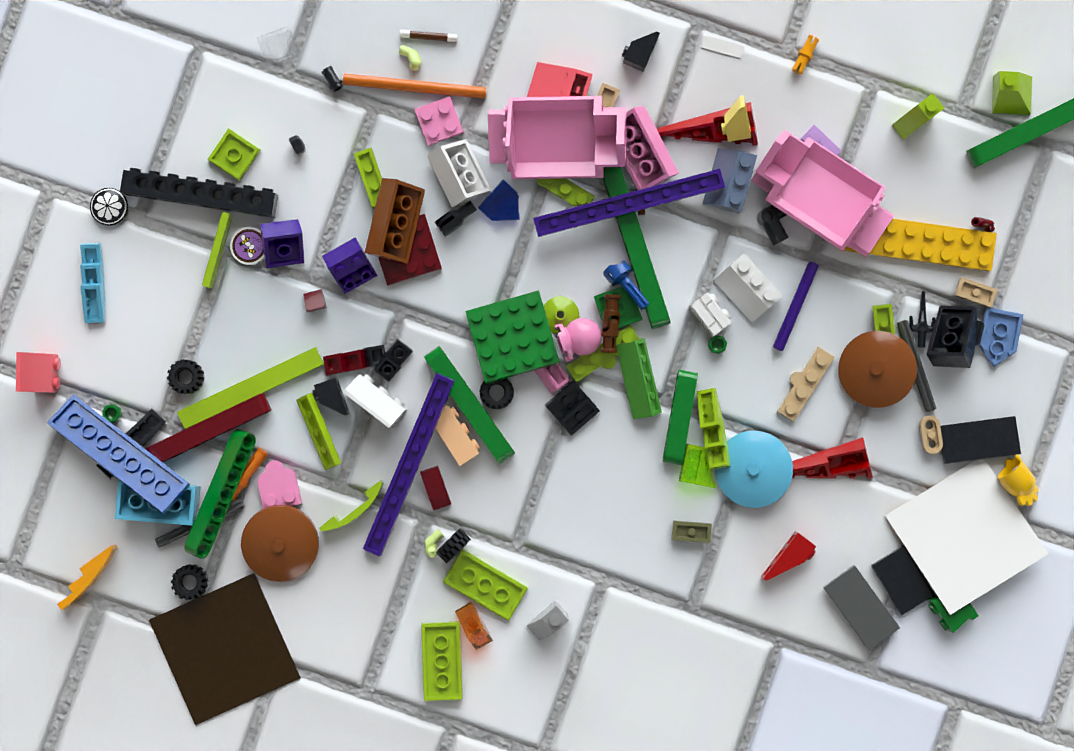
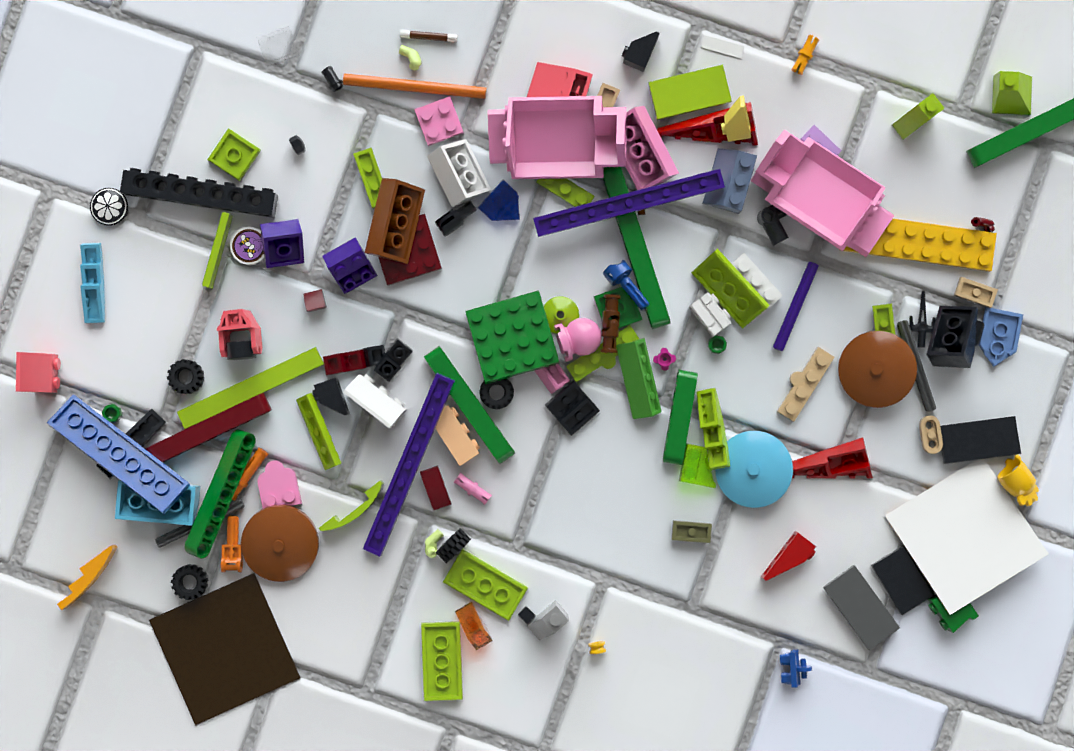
(232, 550): none -> orange connector
(239, 321): none -> coral piece
(472, 488): none -> bright pink pin
(526, 615): none -> black piece
(597, 647): none -> yellow bush
(669, 359): none -> dark pink plate
(690, 92): none -> lime tile
(730, 288): none -> lime tile
(793, 677): none -> blue hips

